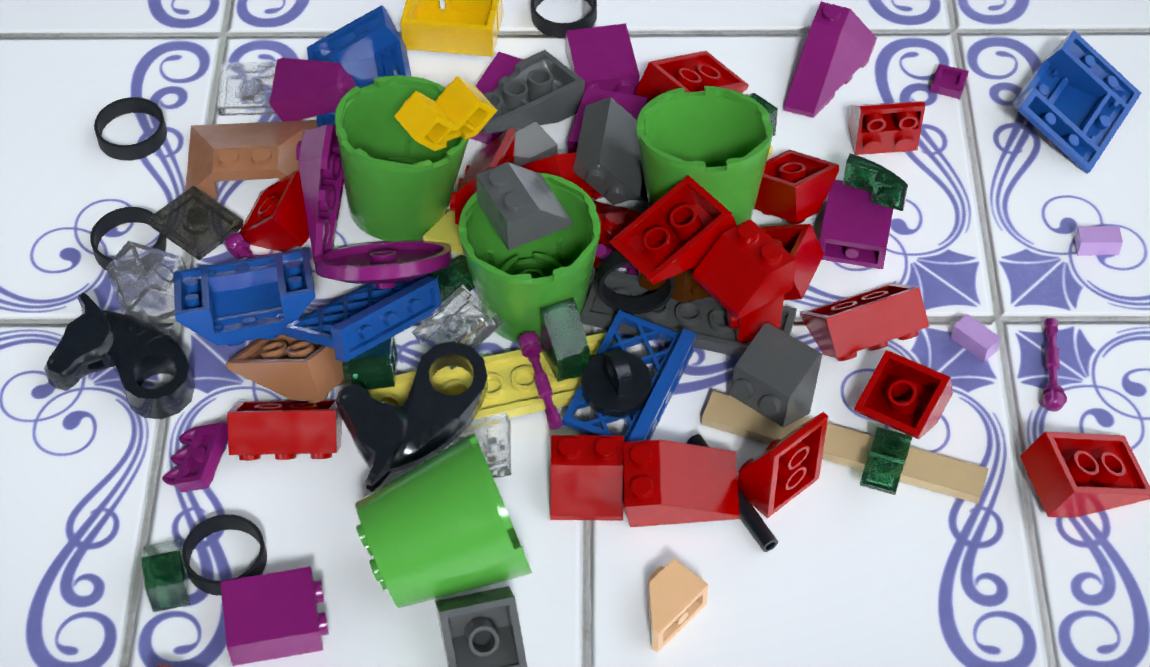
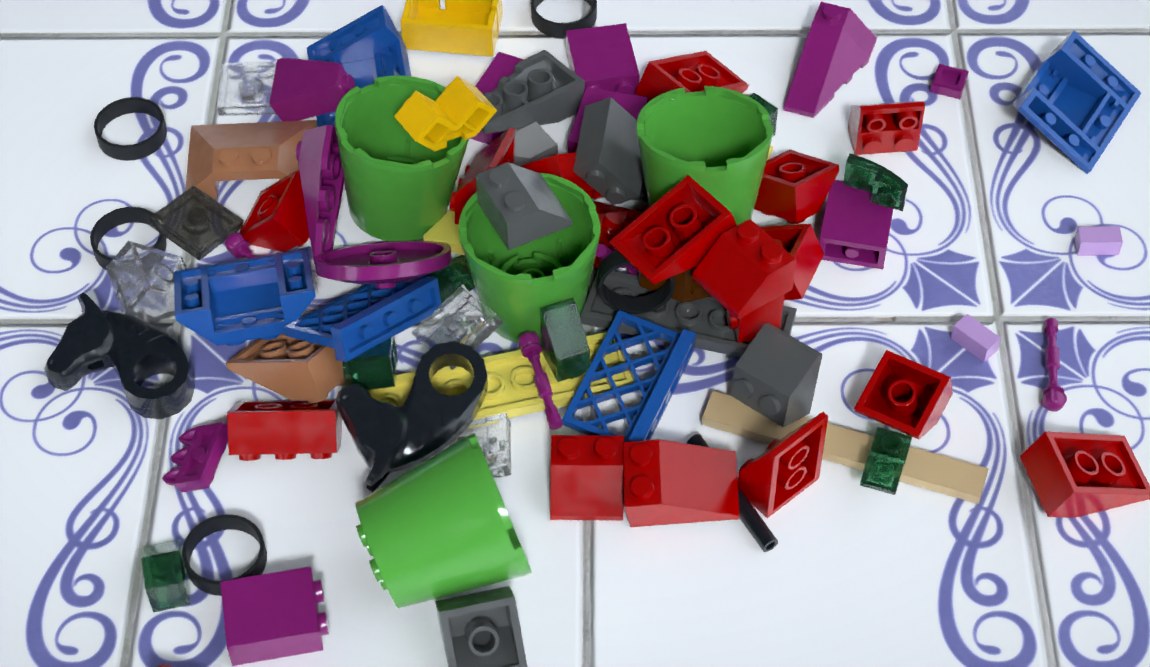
(616, 383): black tile -> none
(673, 601): light nougat slope -> none
(867, 320): slope -> none

